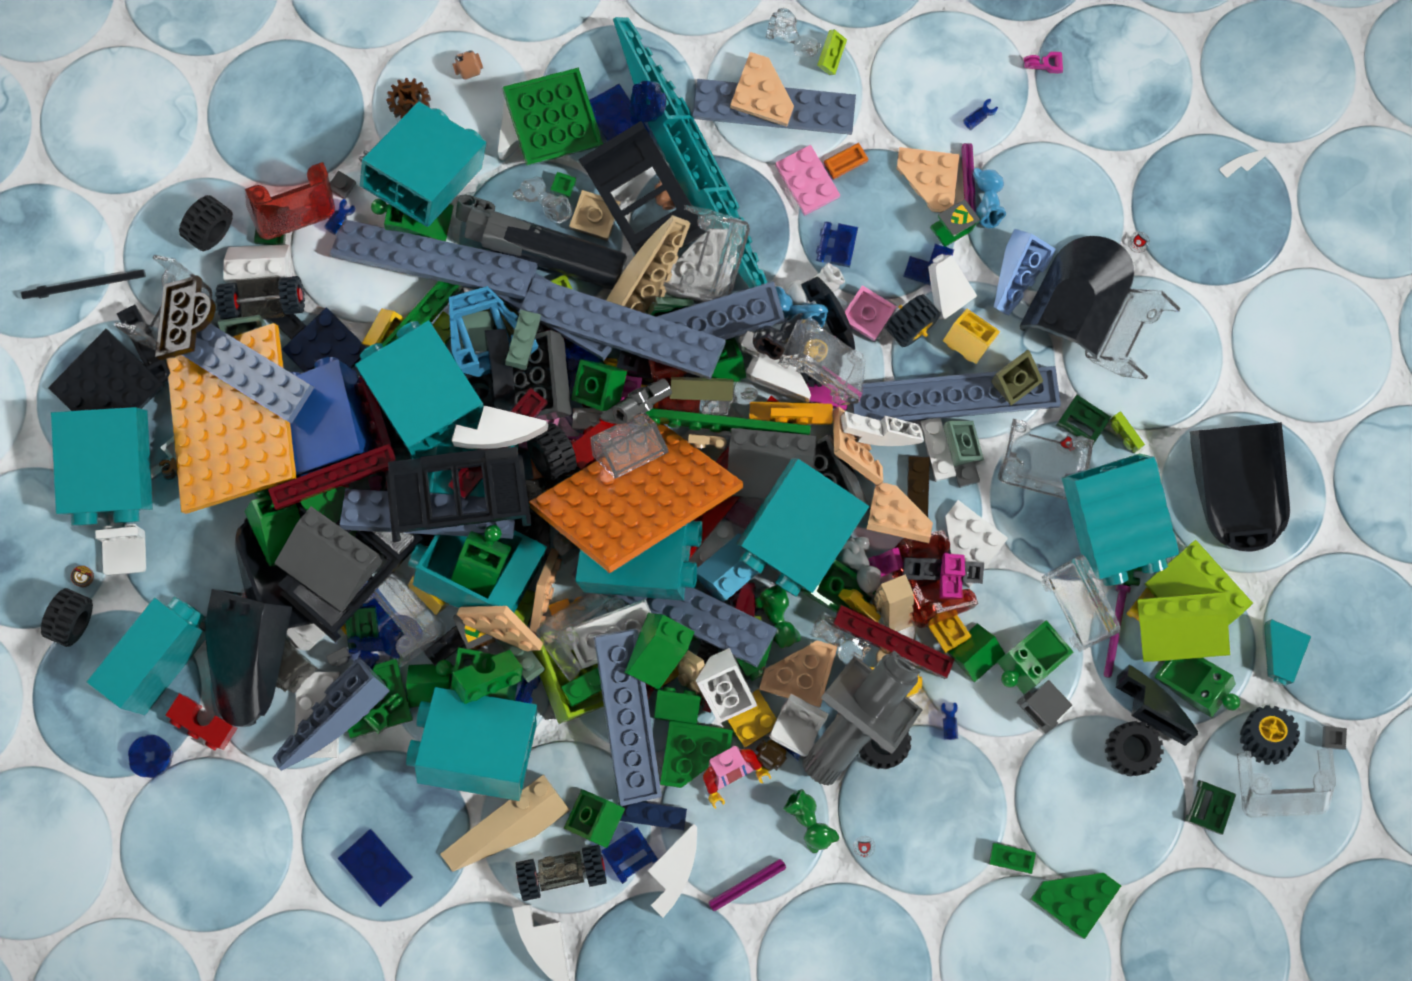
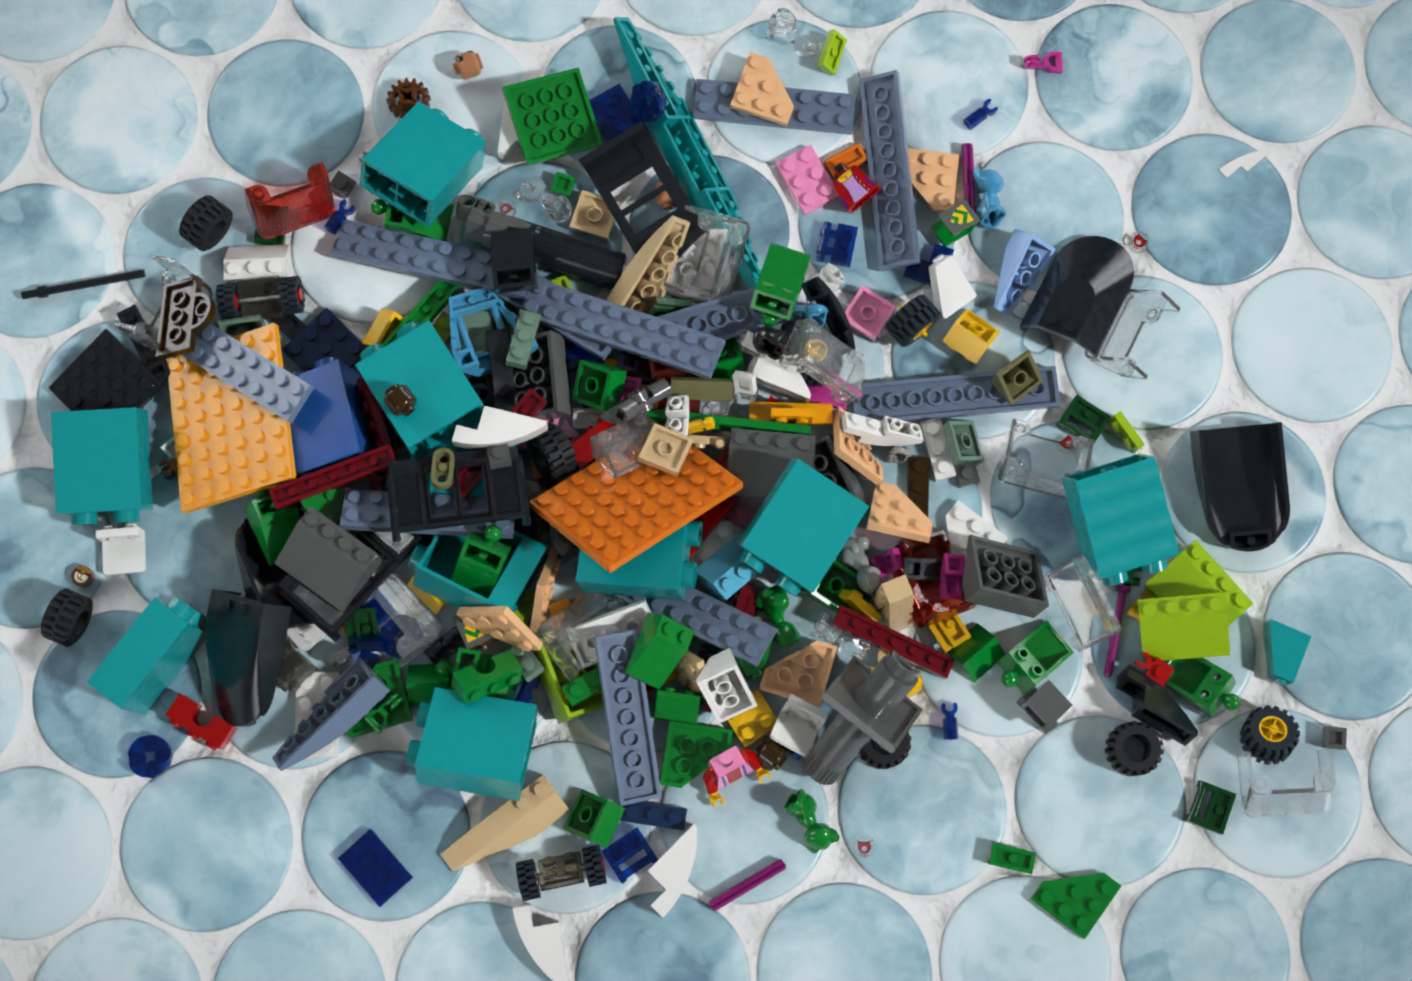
(400, 400): none -> dark brown head
(442, 470): none -> olive plate
(499, 456): none -> dark grey plate
(506, 206): none -> clear tile
(513, 261): none -> black slope
(665, 449): none -> tan plate
(678, 413): none -> white slope
(699, 425): none -> yellow axle
(744, 382): none -> white plate
(779, 283): none -> green slope
(854, 186): none -> torso
(890, 170): none -> sand blue plate
(898, 455): none -> light grey piece
(1004, 577): none -> dark grey slope
(1156, 669): none -> red plate

